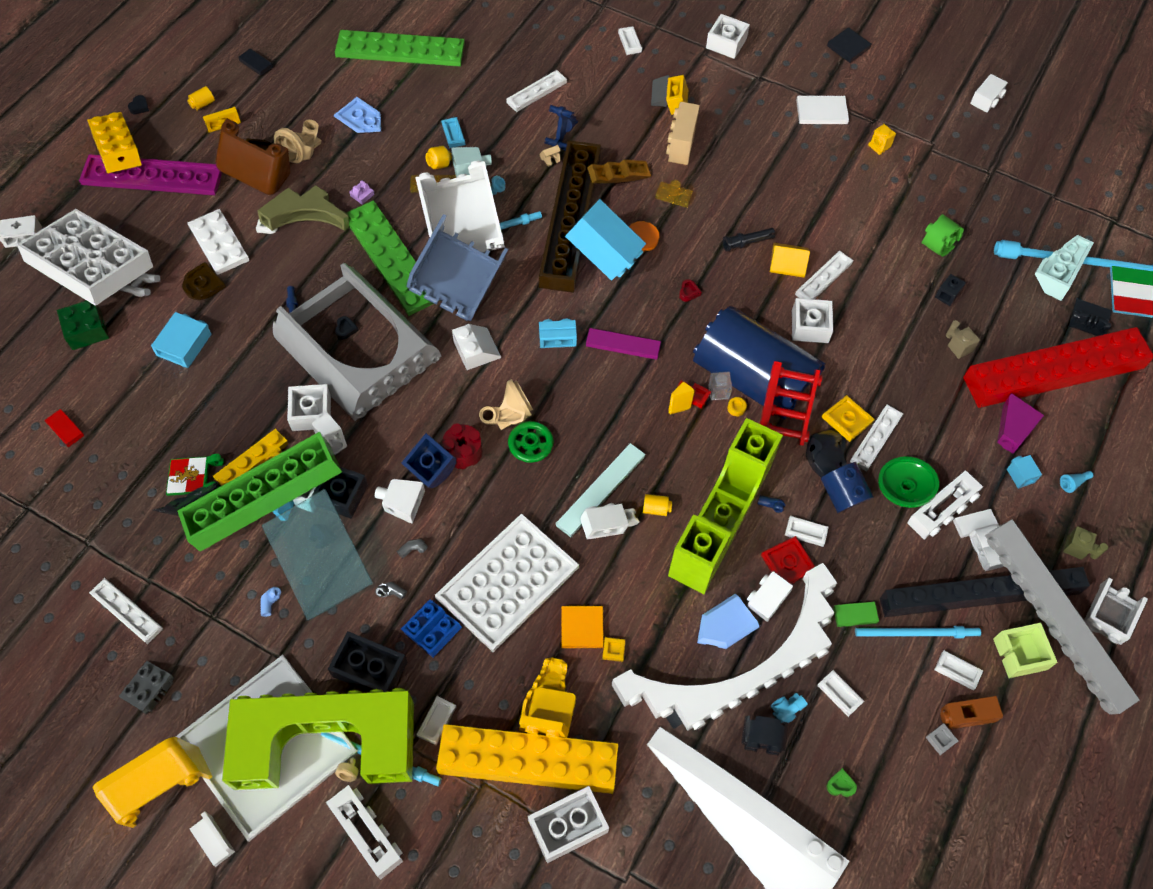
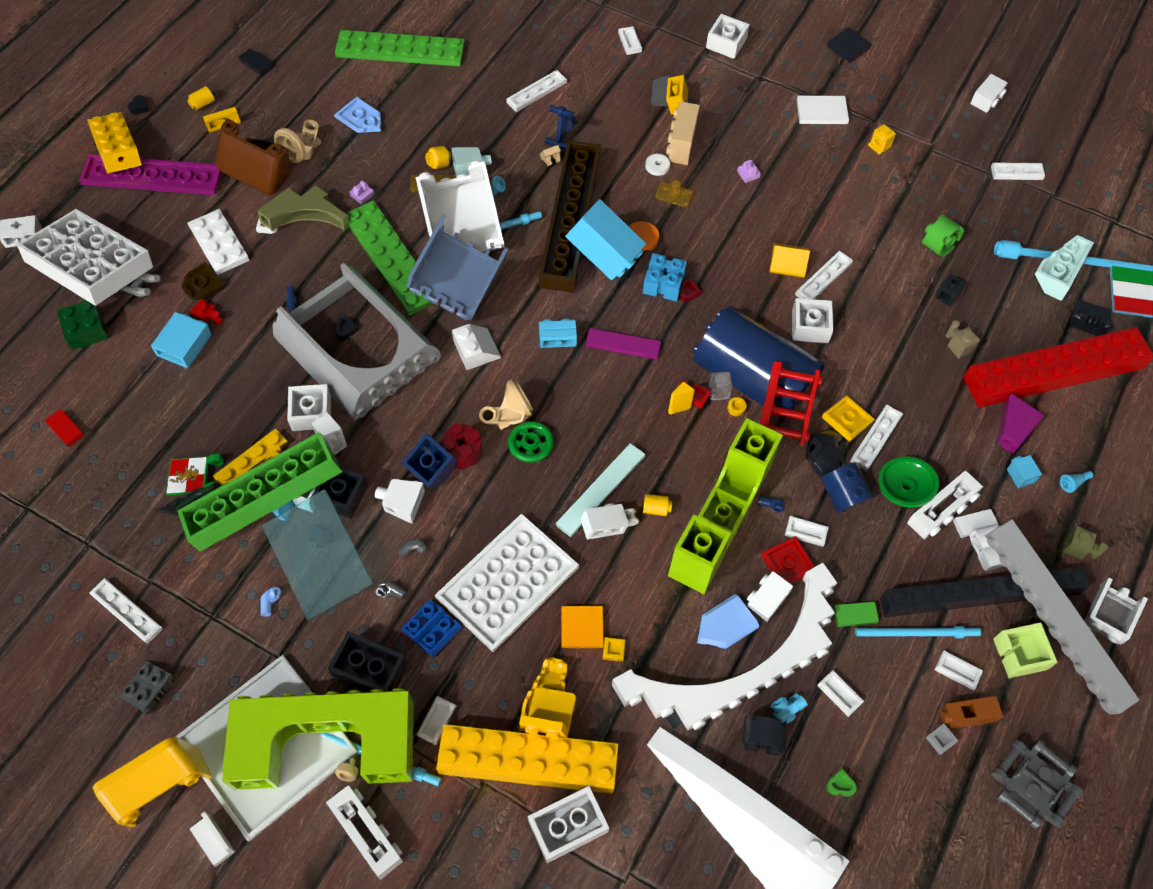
(205, 312): none -> red plate
(453, 132): medium azure tile -> none
(619, 172): pearl gold slope -> none
(657, 170): none -> white piece
(664, 277): none -> dark azure brick
(741, 239): black pin -> none
(748, 171): none -> lavender tile
(1018, 171): none -> white tile
(1036, 784): none -> dark grey brick

